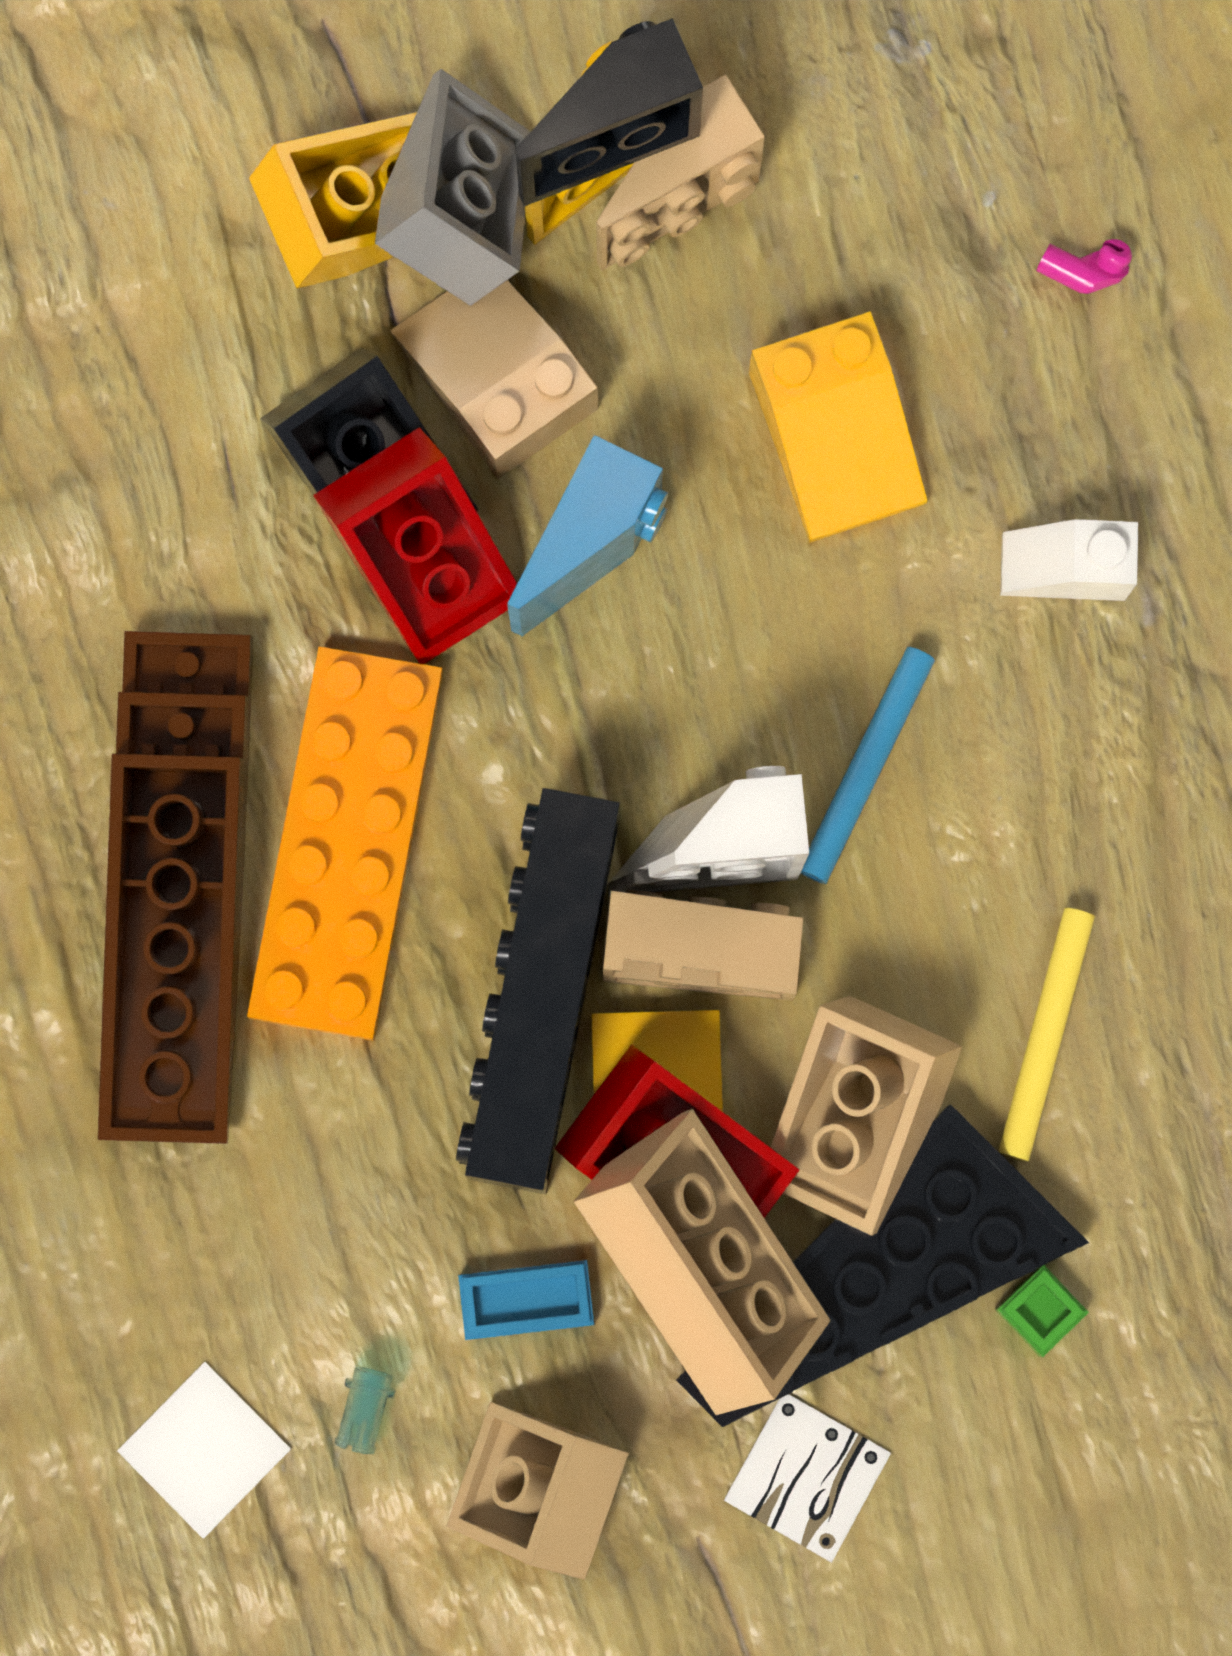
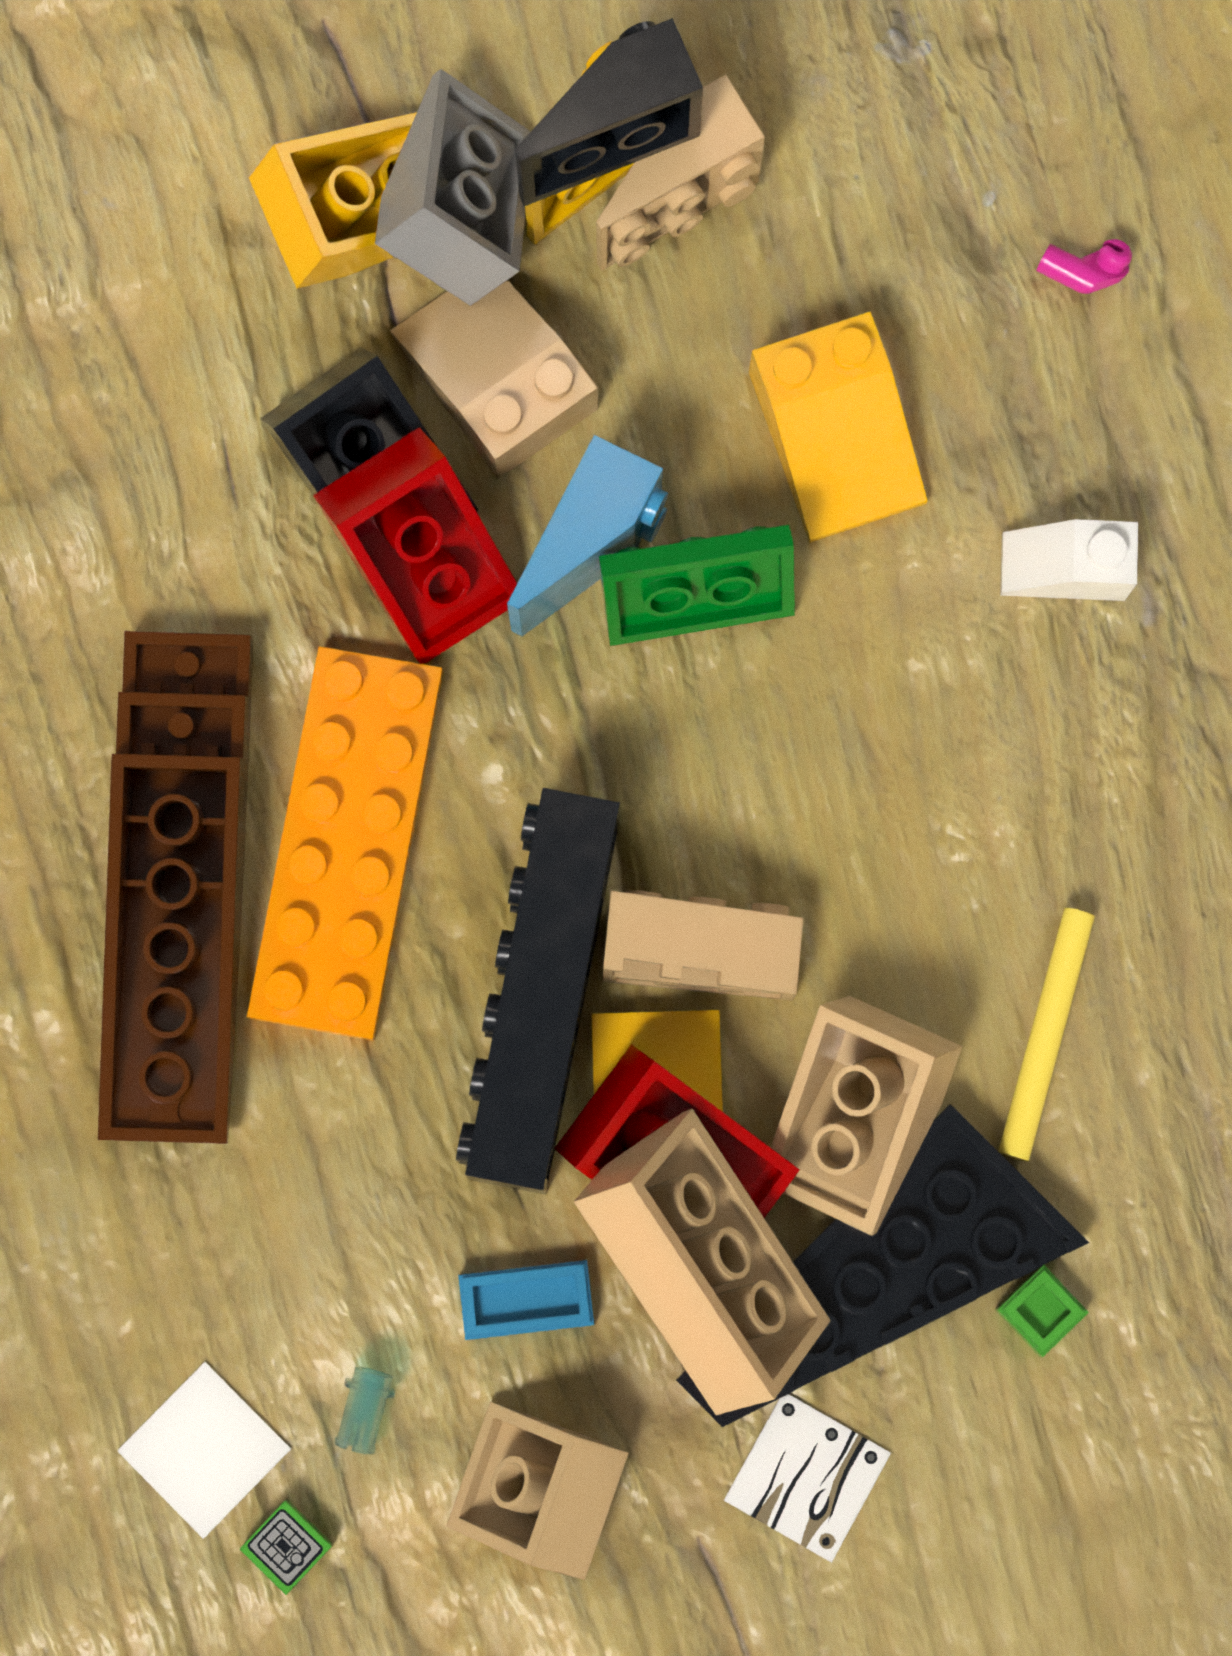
(286, 1546): none -> tile
(698, 584): none -> green plate
(727, 838): white wedge -> none
(867, 764): dark azure piece -> none

